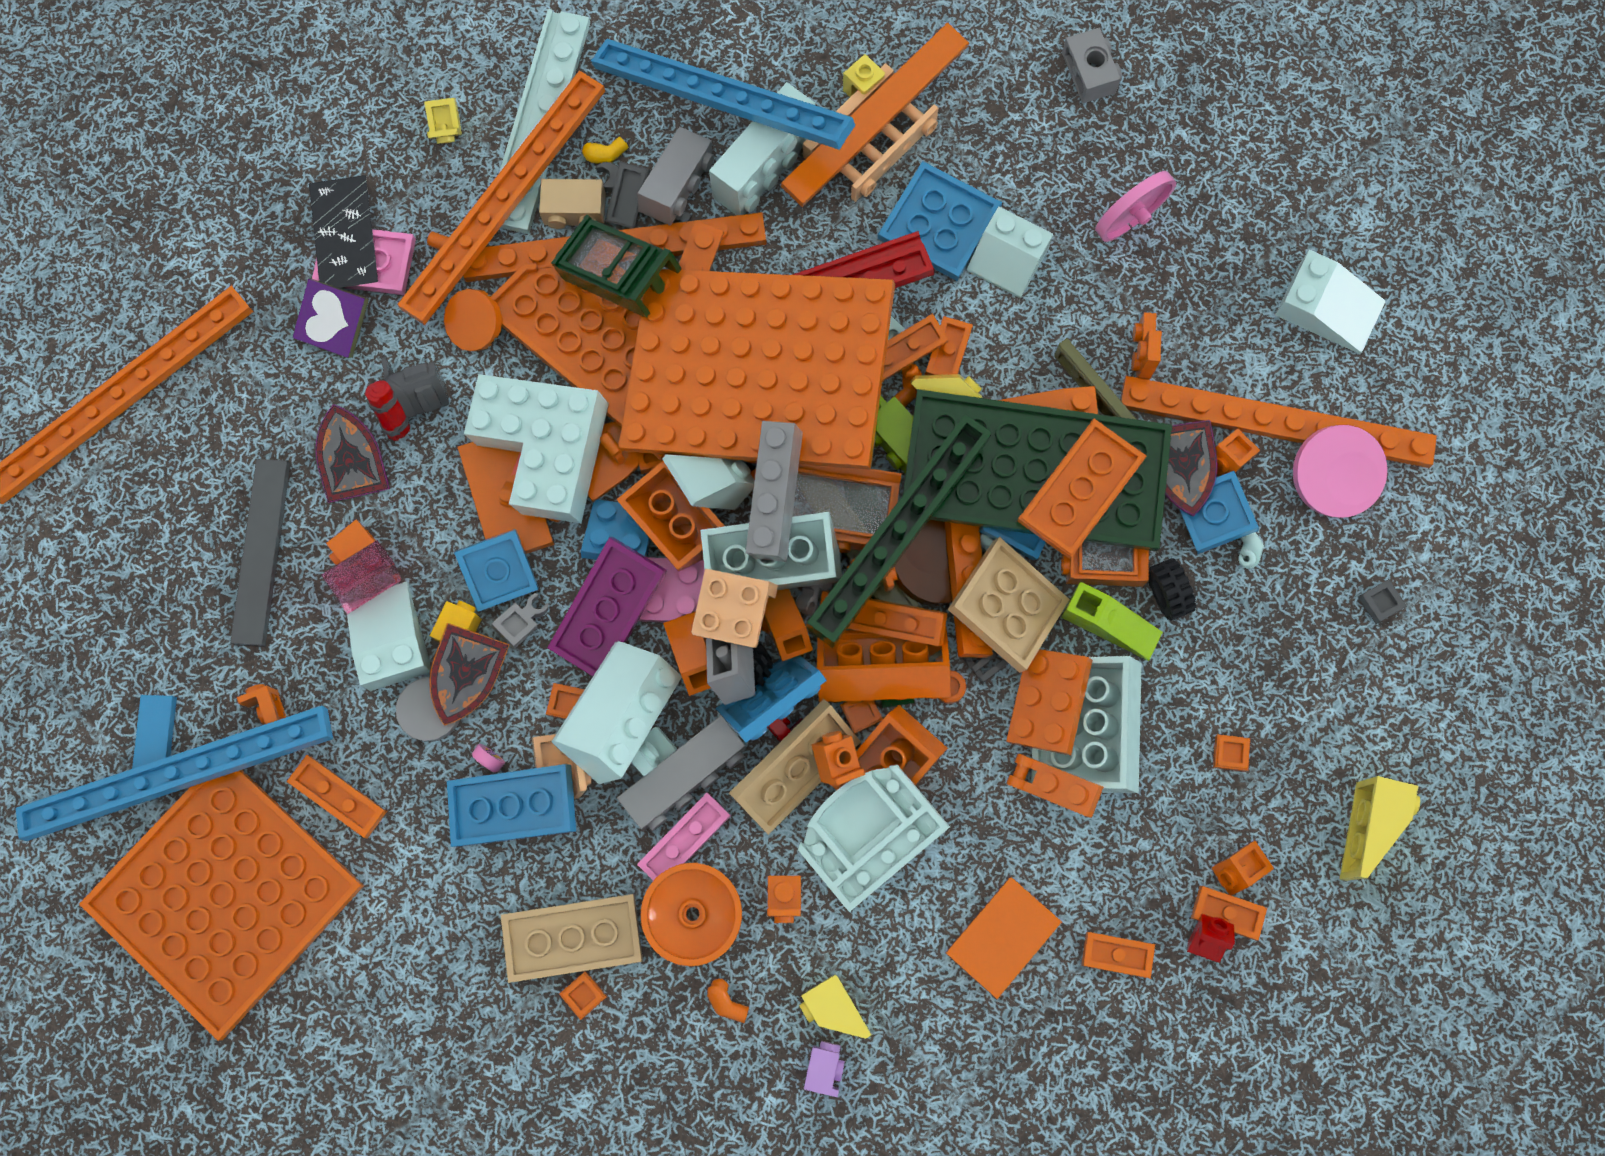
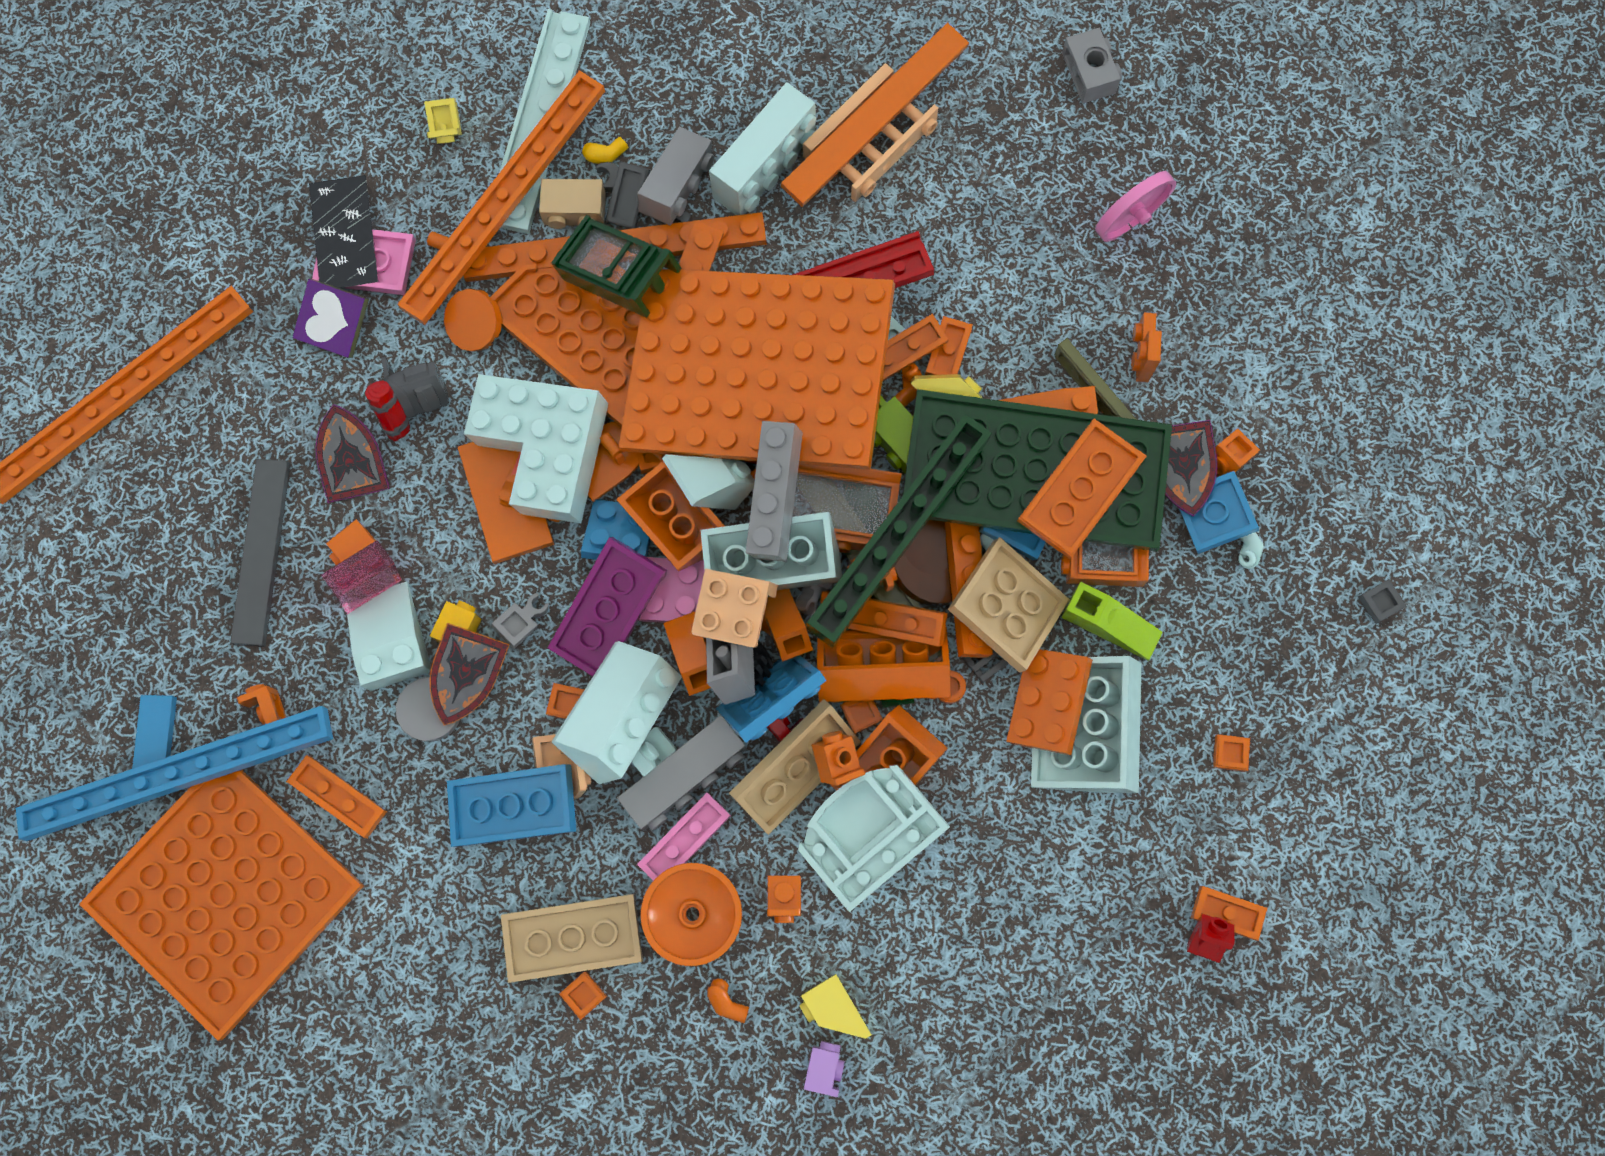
(488, 758): bright pink tile -> none
(496, 570): dark azure plate -> none
(724, 94): dark azure plate -> none
(862, 76): light yellow bracket -> none
(946, 214): dark azure plate -> none
(1003, 937): orange tile -> none
(1010, 252): light aqua slope -> none
(1056, 786): orange plate -> none
(1118, 955): orange plate -> none
(1171, 589): black tyre -> none
(1242, 868): orange bracket -> none
(1267, 418): orange plate -> none
(1331, 302): light aqua slope -> none
(1340, 471): bright pink piece -> none
(1377, 819): light yellow slope -> none

